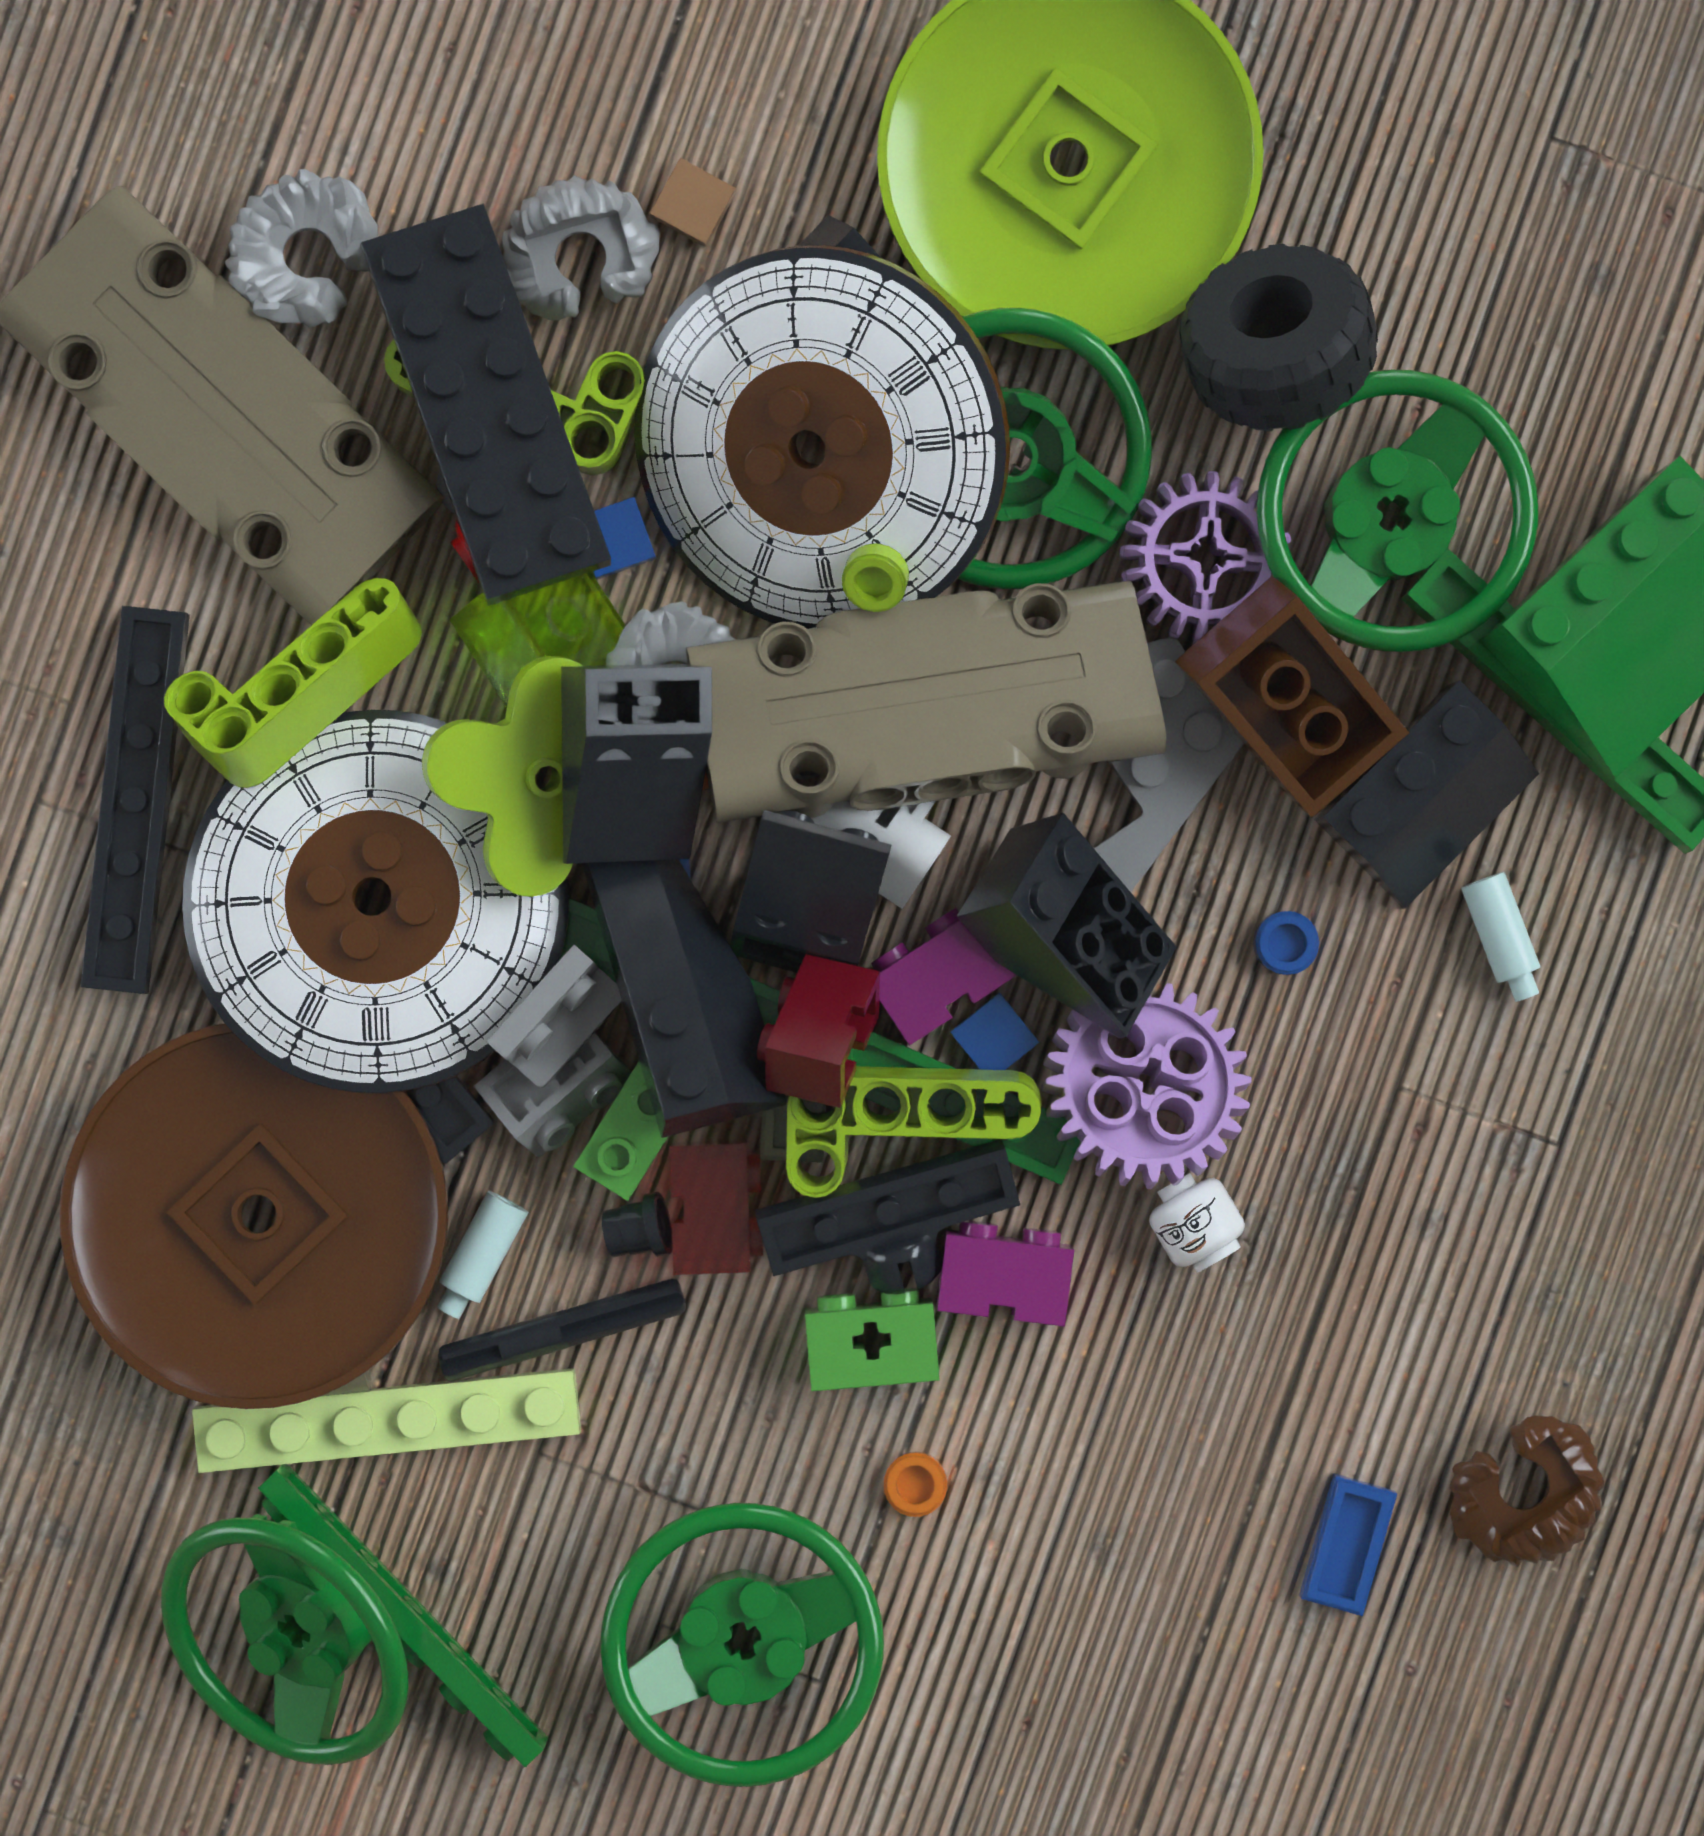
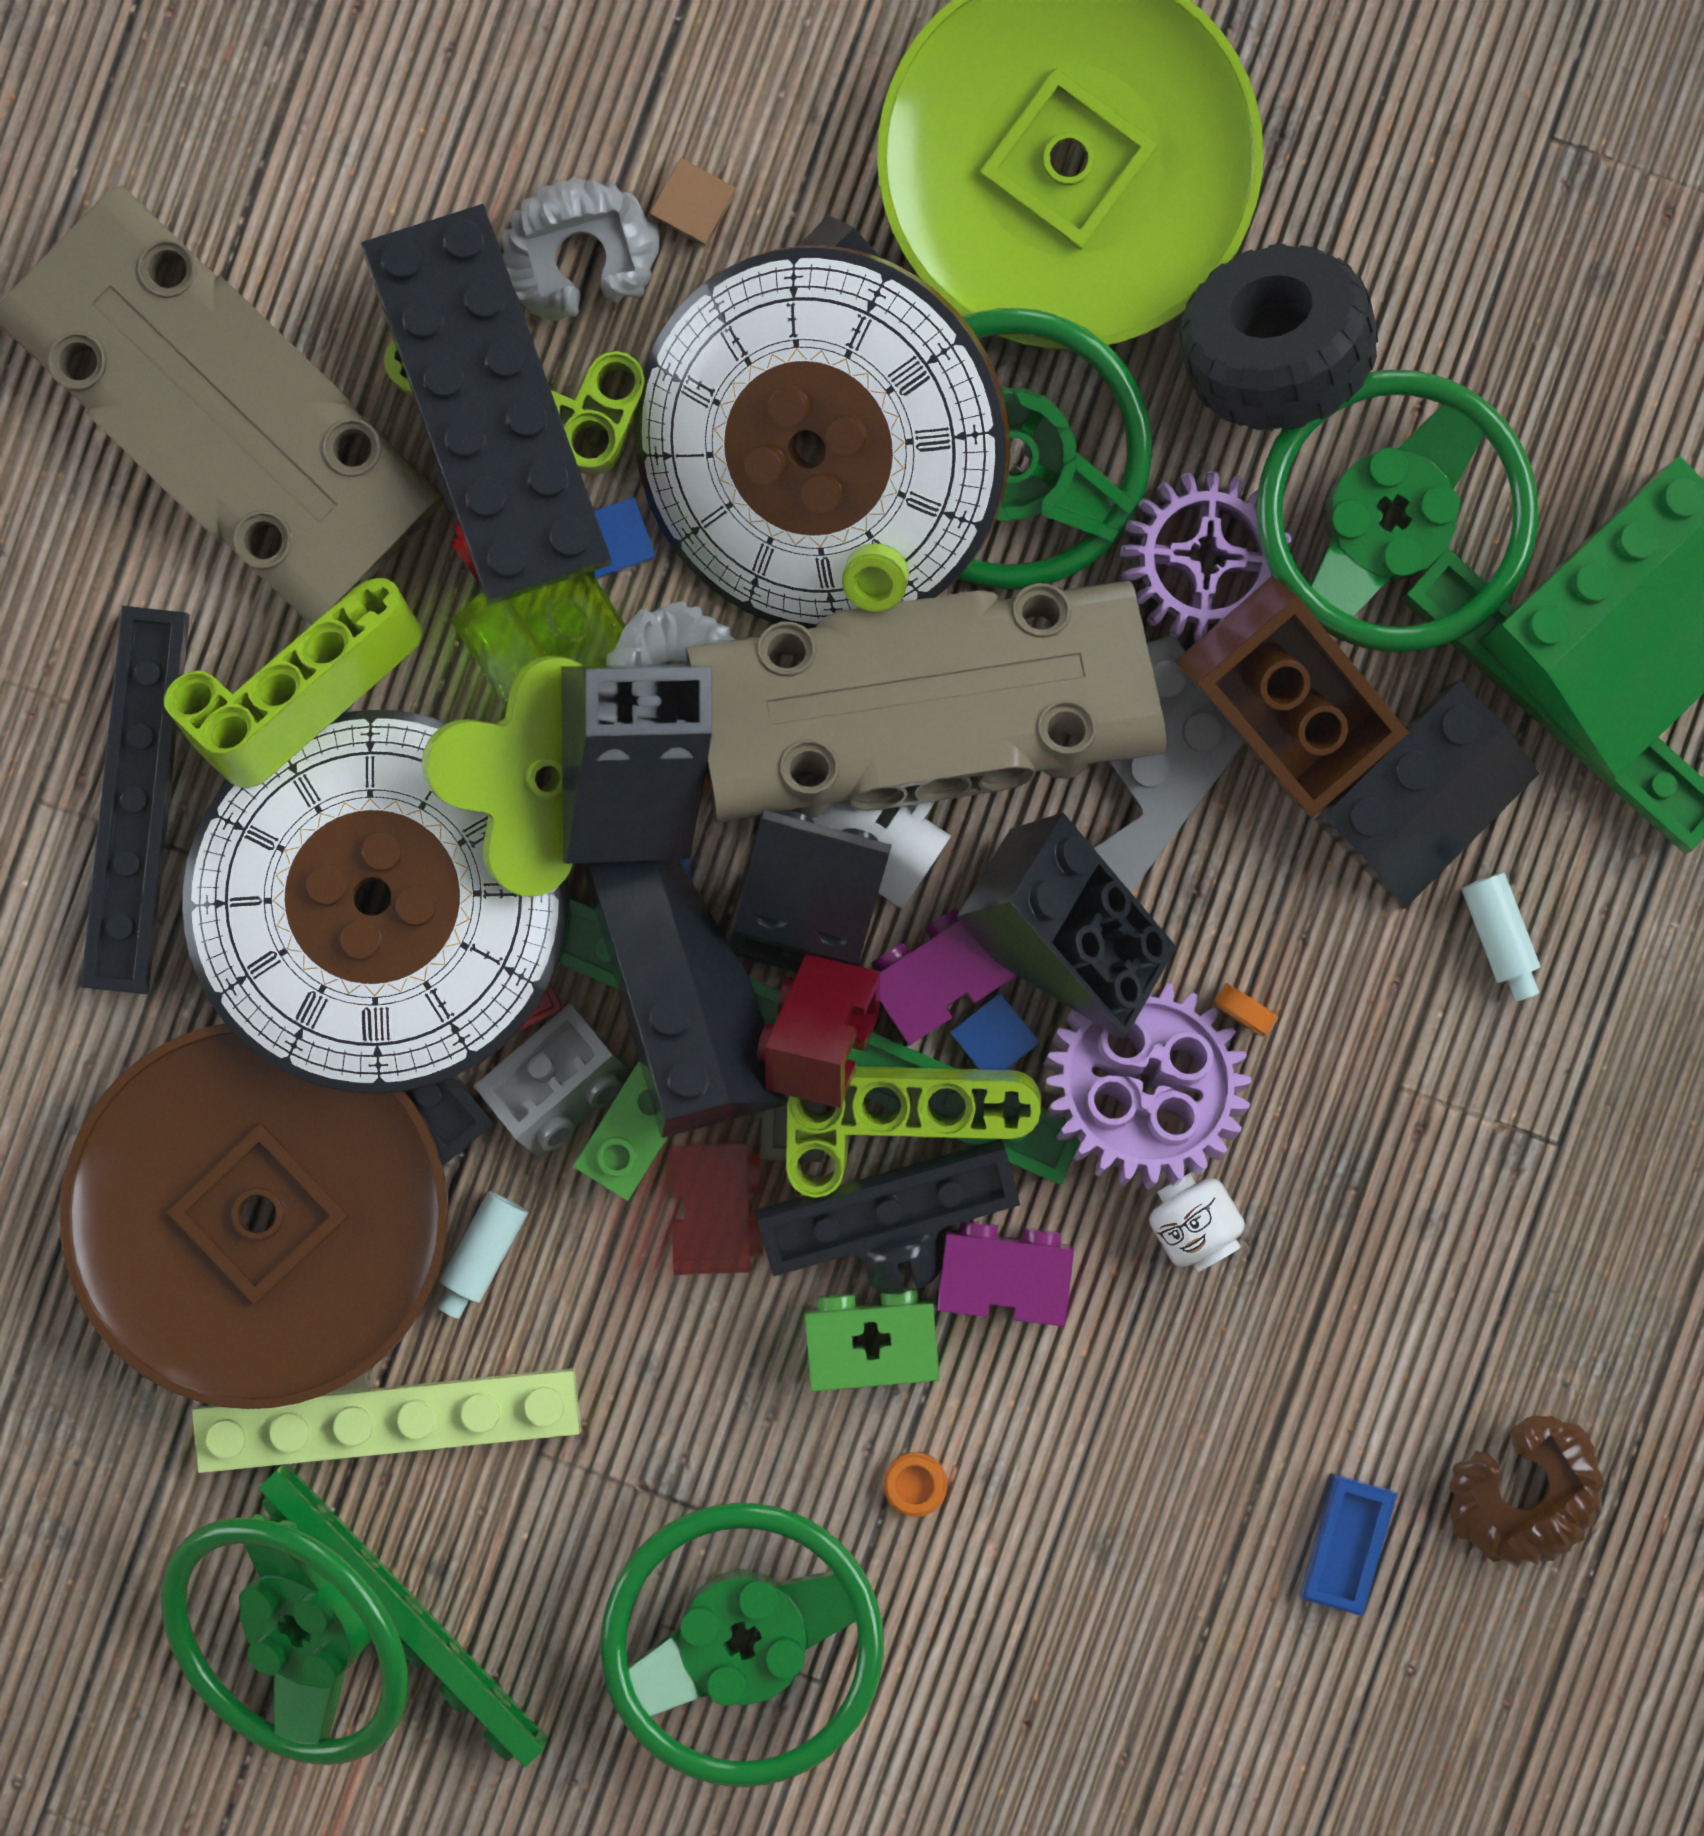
(271, 219): light grey piece -> none
(557, 1017): light grey bracket -> none
(561, 1330): black axle -> none
(638, 1227): black piece -> none
(1245, 1010): none -> orange tile
(1286, 942): blue tile -> none

